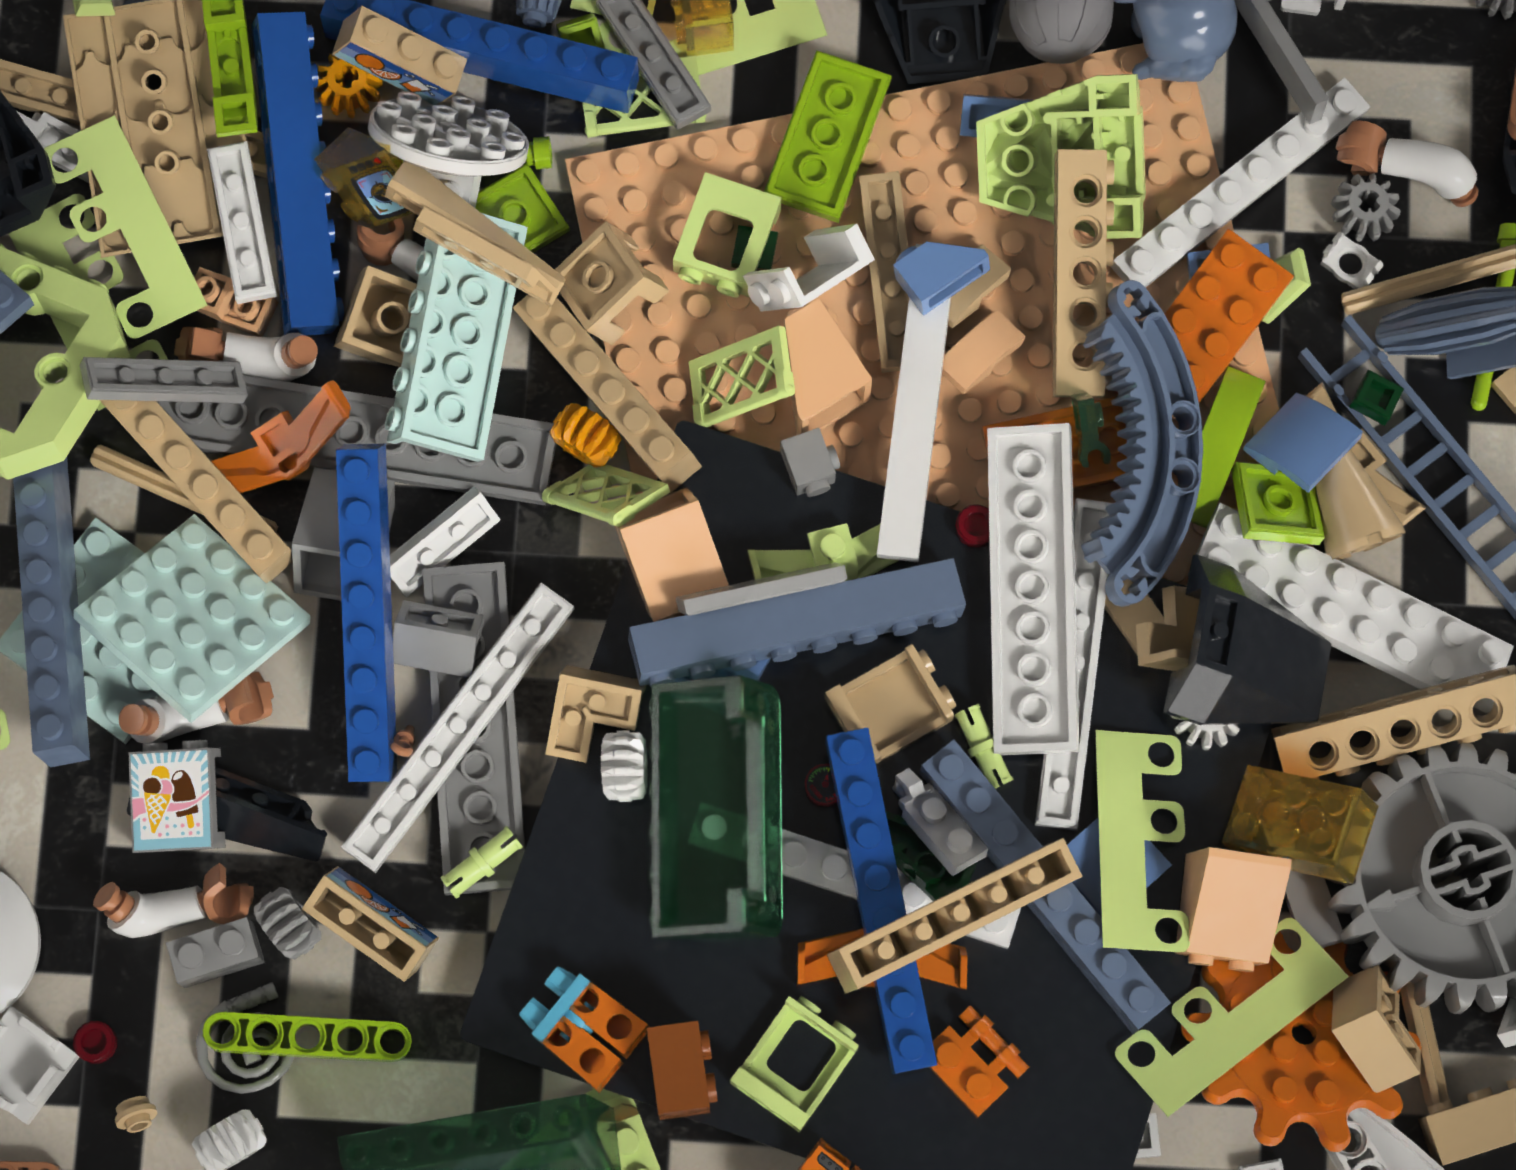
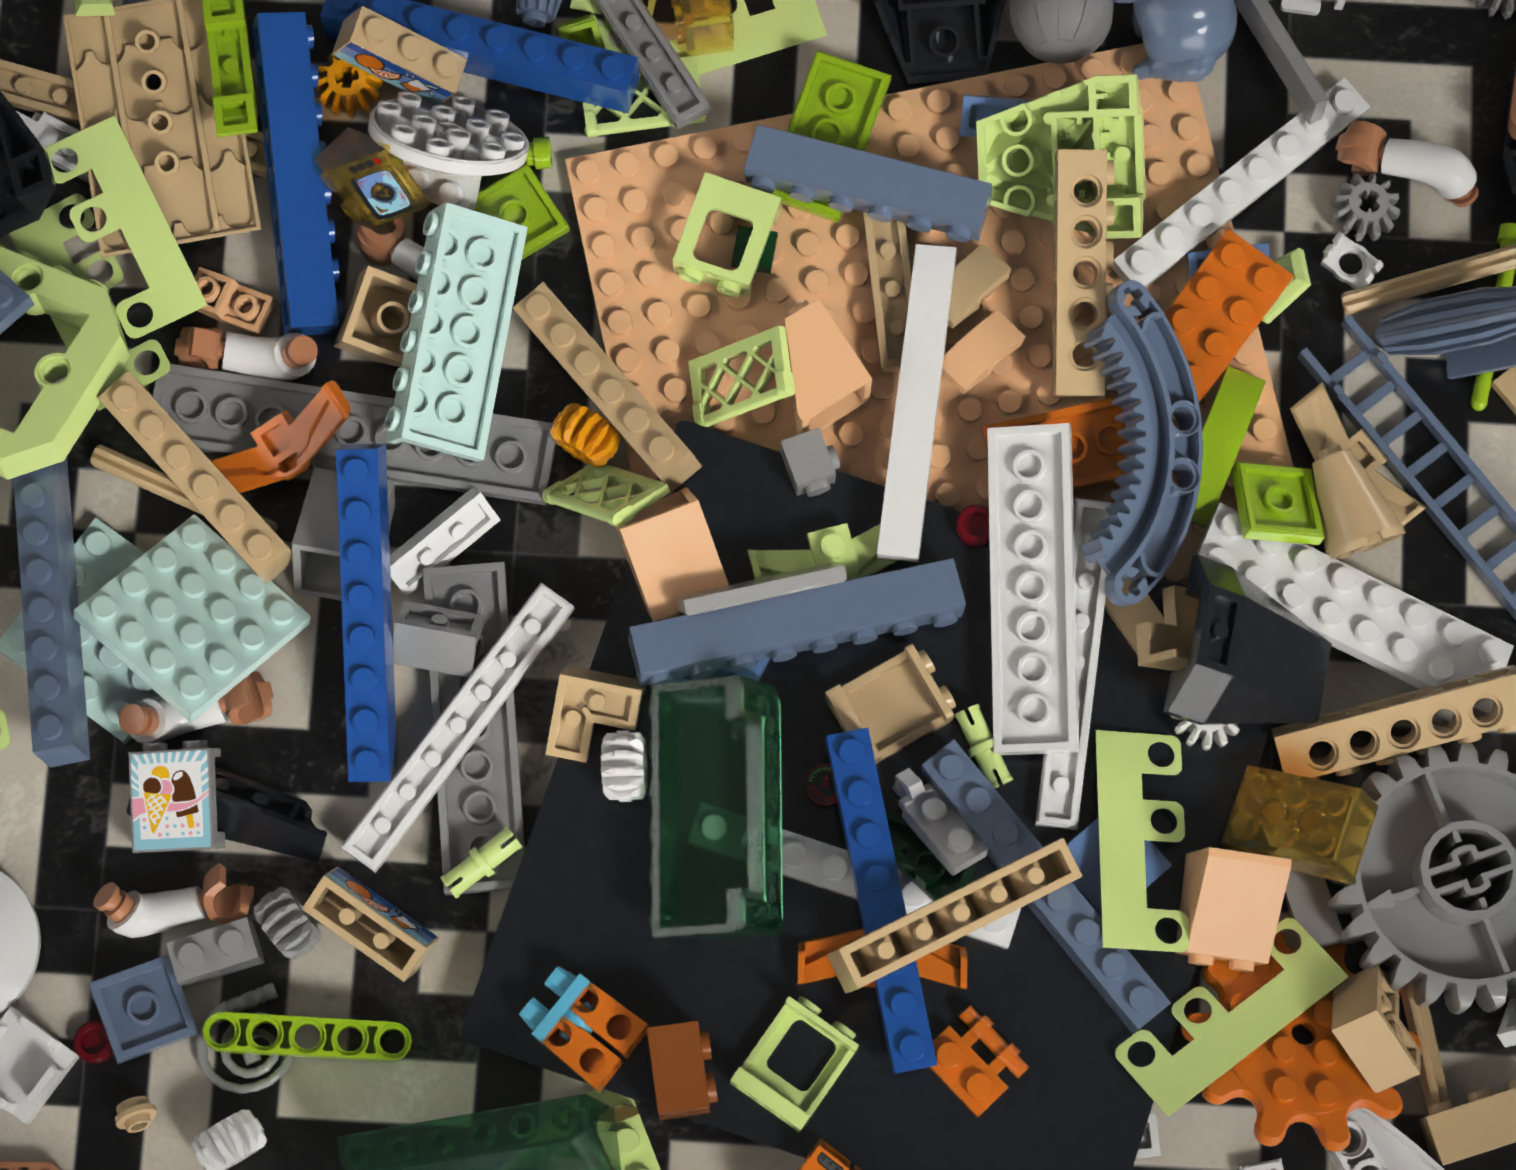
(143, 1009): none -> sand blue plate
(163, 380): light grey tile -> none
(242, 222): white tile -> none
(404, 741): nougat hand -> none
(470, 234): tan wedge -> none
(604, 279): tan panel -> none
(838, 254): white panel -> none
(868, 183): none -> sand blue brick
(938, 272): medium blue slope -> none
(1087, 419): clear green plate -> none
(1303, 441): medium blue slope -> none
(1376, 397): dark green tile -> none

